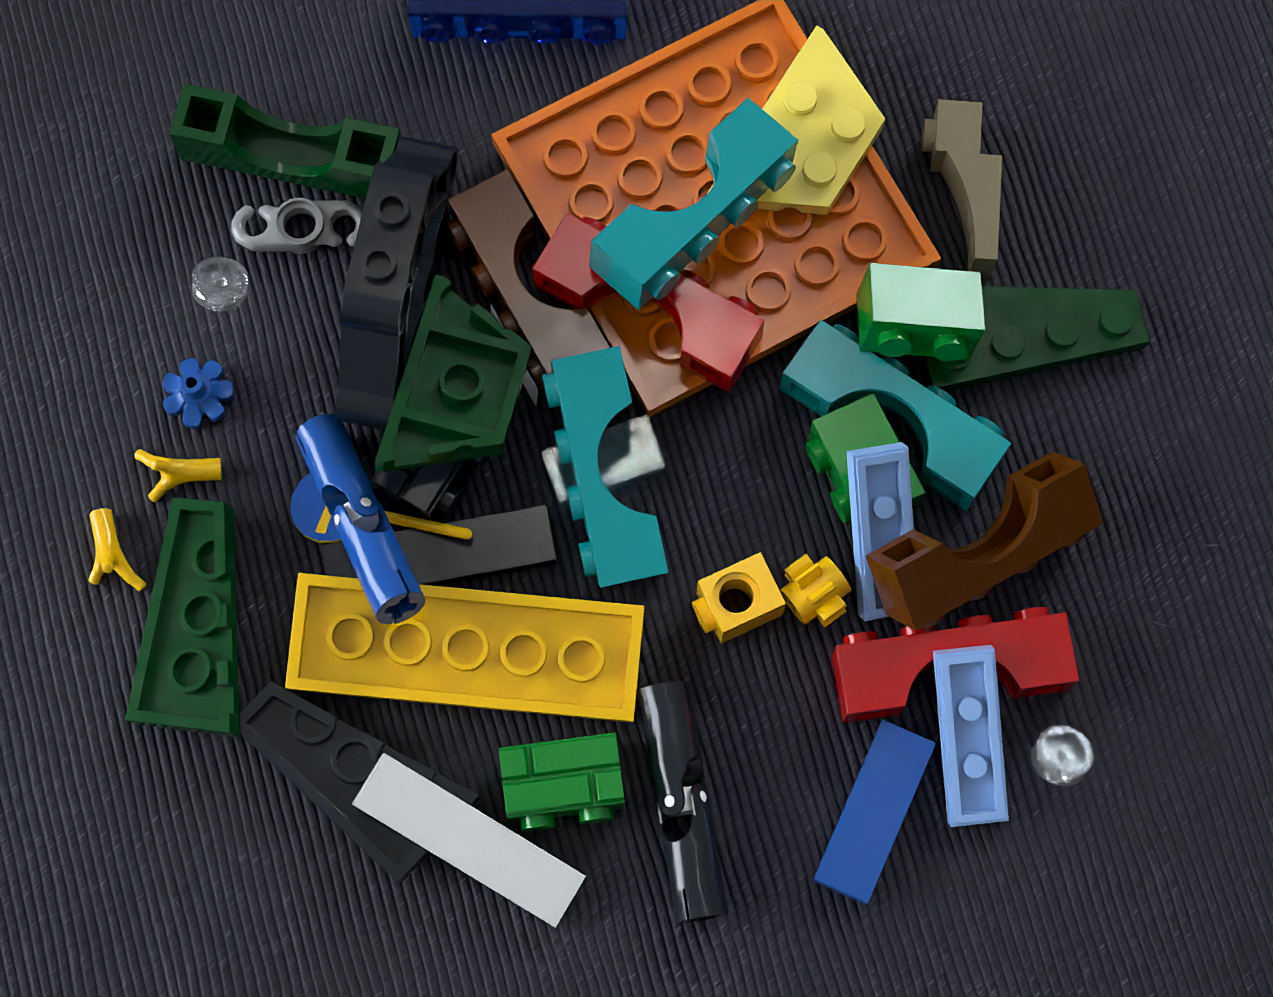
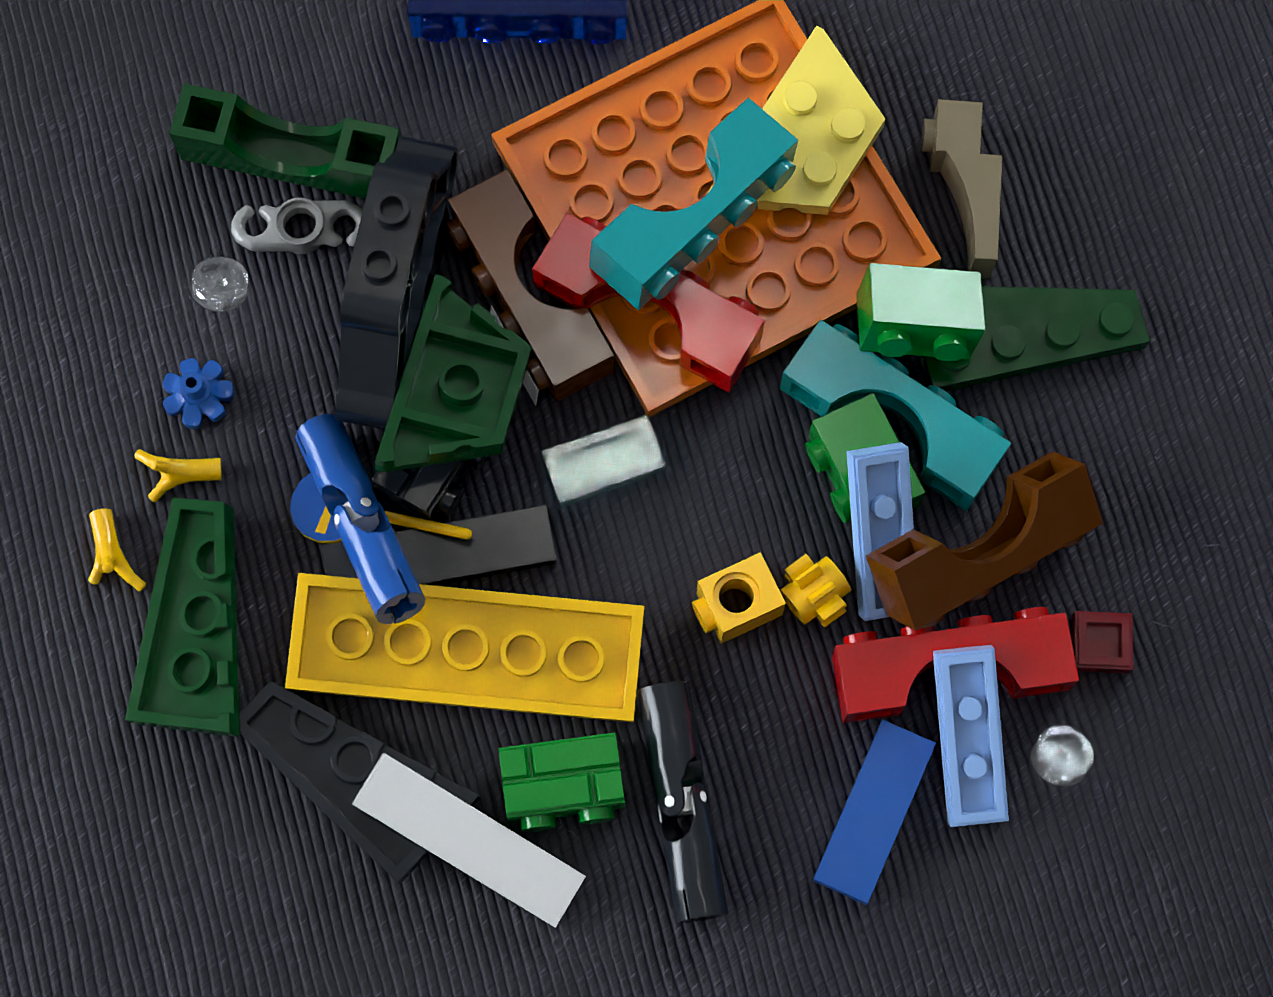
(621, 541): teal arch -> none
(1103, 641): none -> dark red tile

